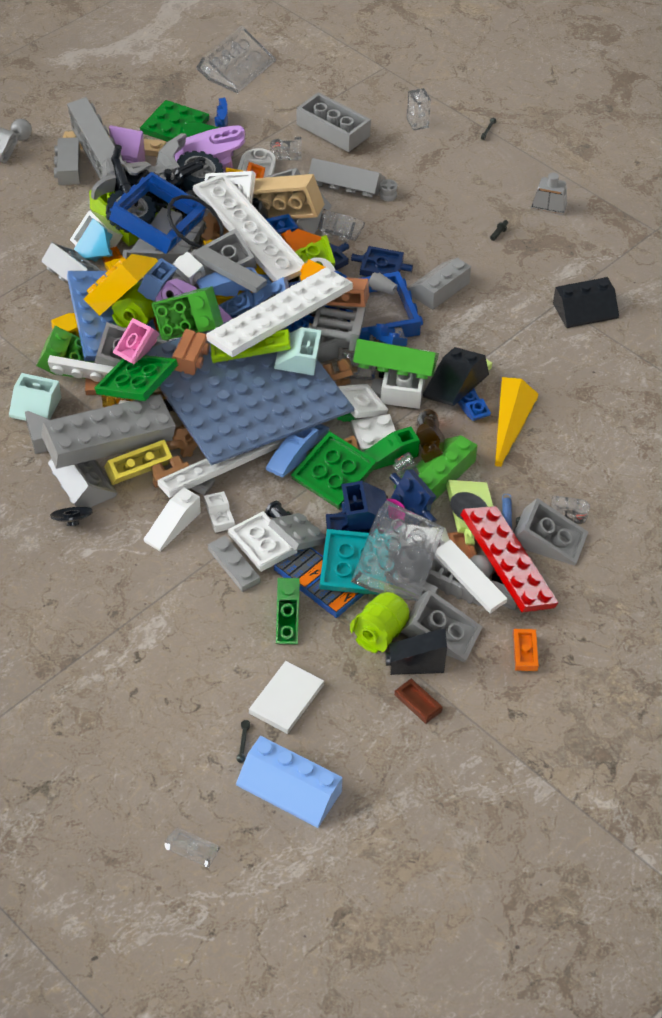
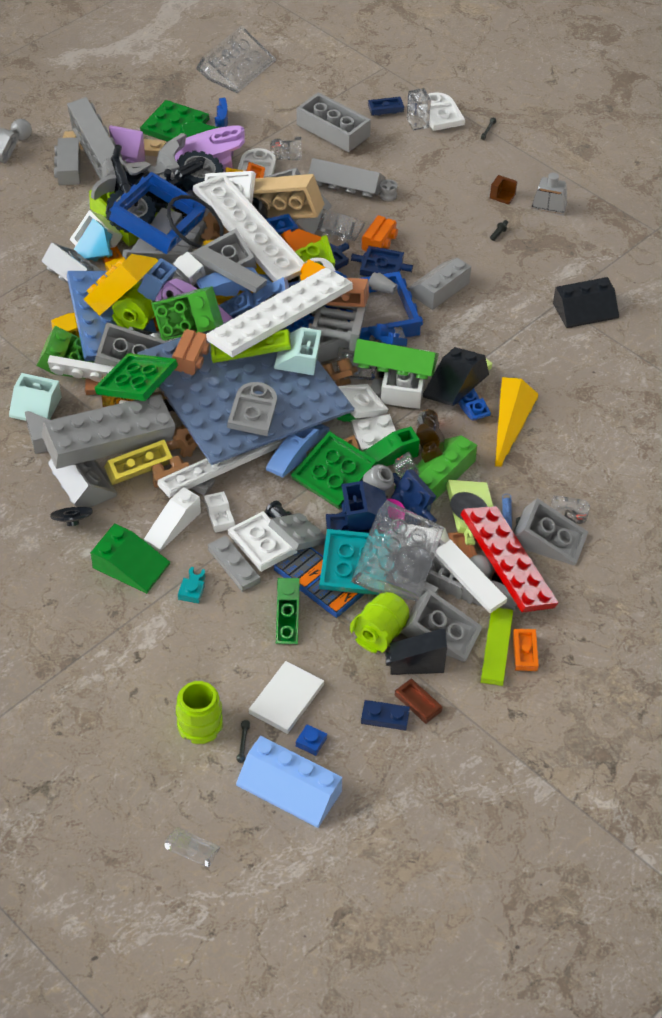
(128, 559): none -> green slope
(136, 341): bright pink slope -> none
(192, 588): none -> teal plate
(199, 712): none -> lime piece
(253, 411): none -> light grey plate
(311, 739): none -> blue plate
(380, 233): none -> orange brick
(380, 477): none -> light grey head
(385, 106): none -> dark blue plate
(385, 715): none -> dark blue plate
(444, 112): none -> white plate
(497, 647): none -> lime tile
(503, 189): none -> reddish brown panel

